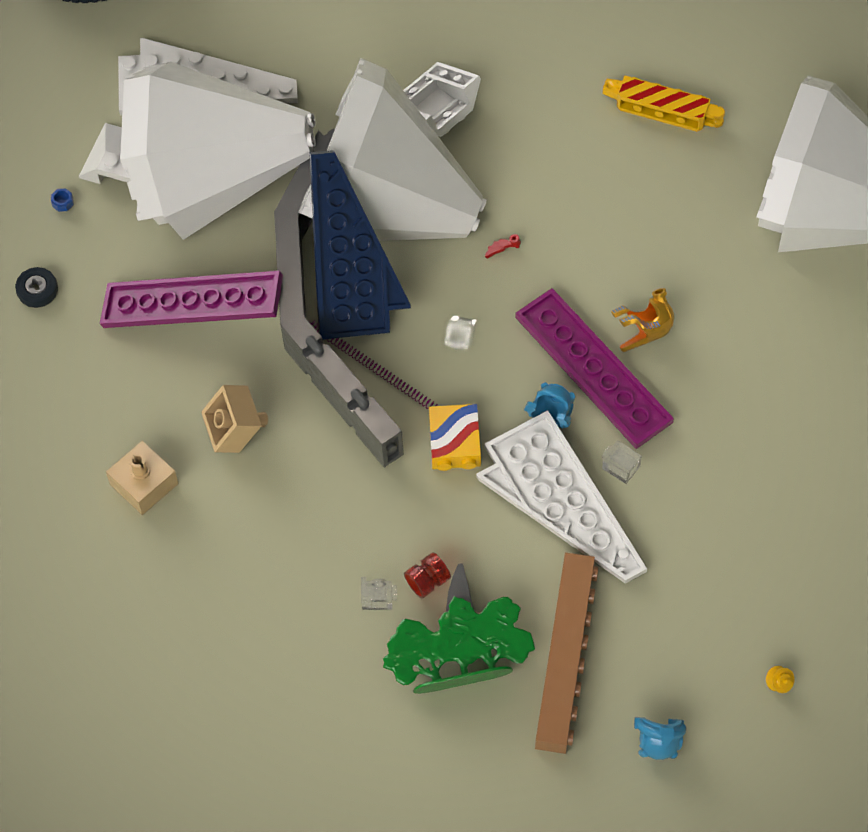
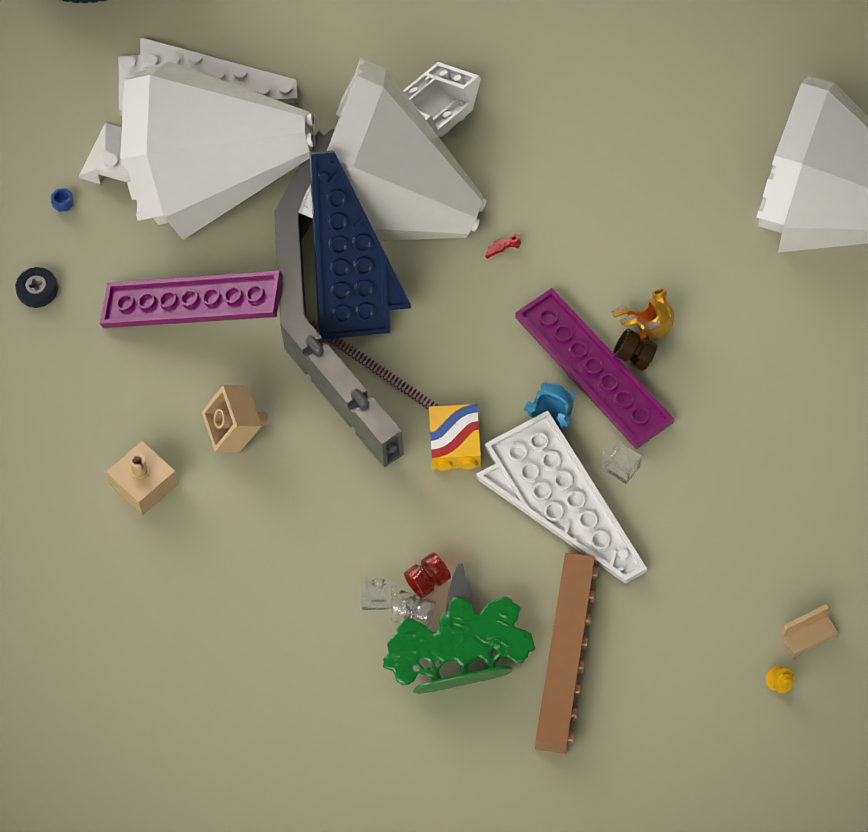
(410, 608): none -> clear wheel
(460, 333): clear brick -> none
(637, 350): none -> dark brown wheel
(660, 740): dark azure helmet -> none
(664, 103): yellow hinge -> none
(808, 631): none -> tan panel

